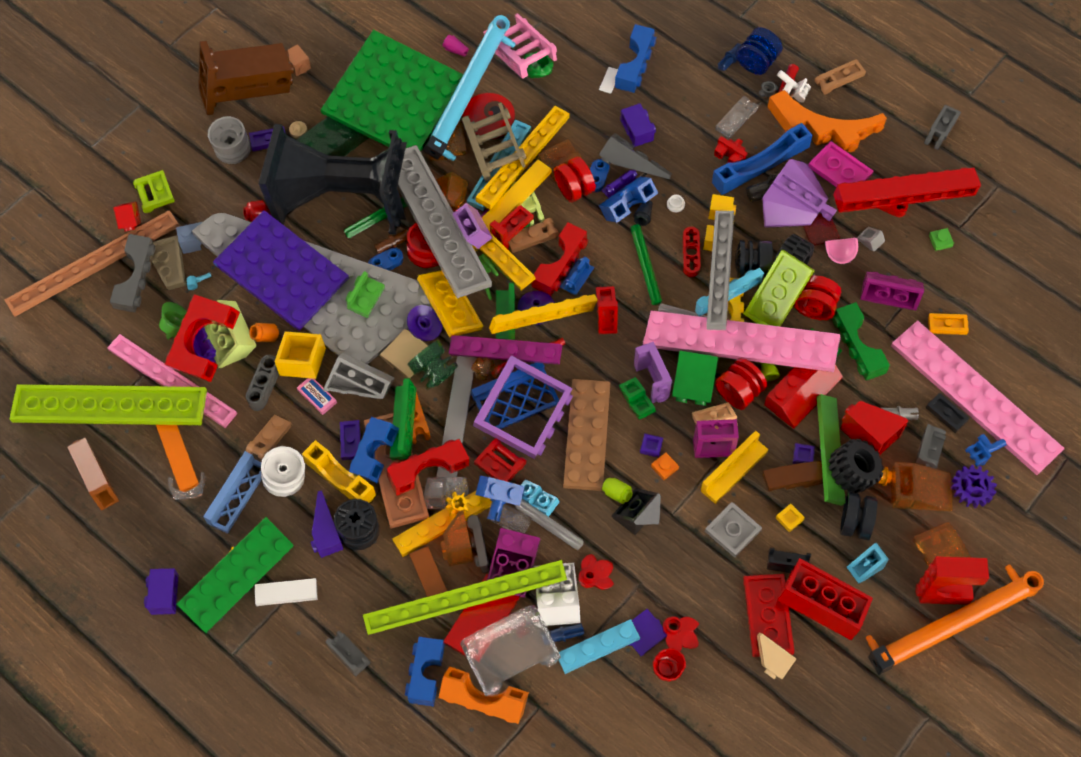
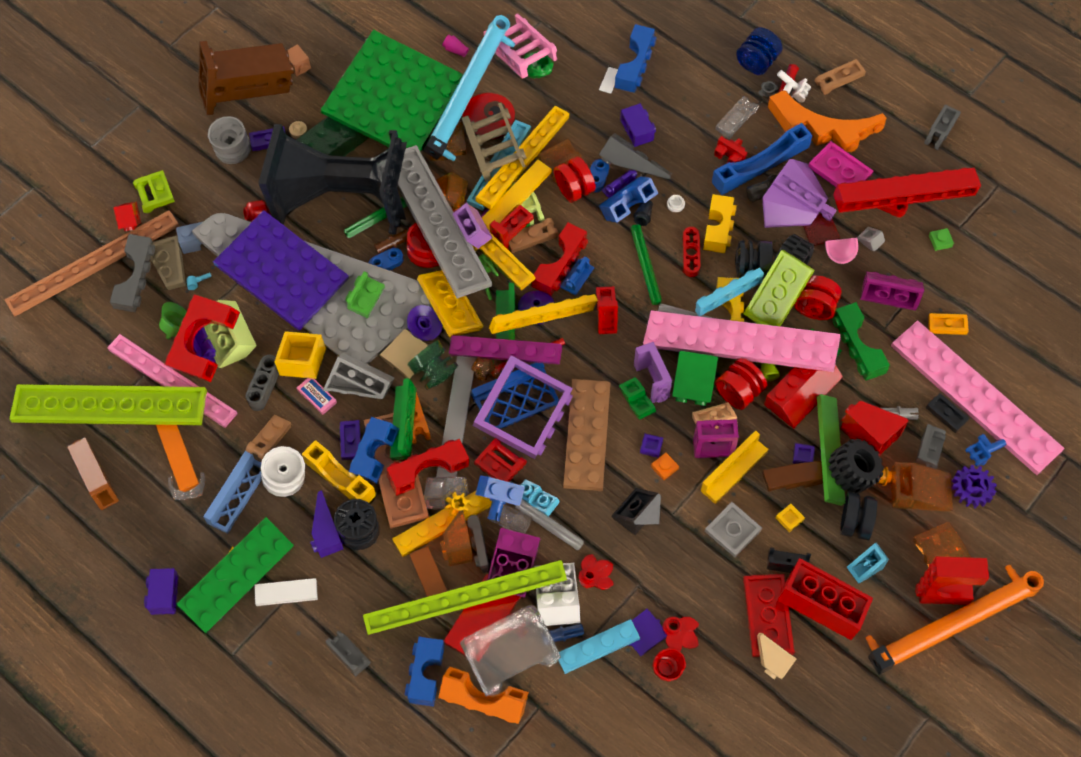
(264, 332): orange brick -> none
(617, 490): lime brick -> none
(720, 271): light grey tile -> none
(729, 58): dark blue axle -> none

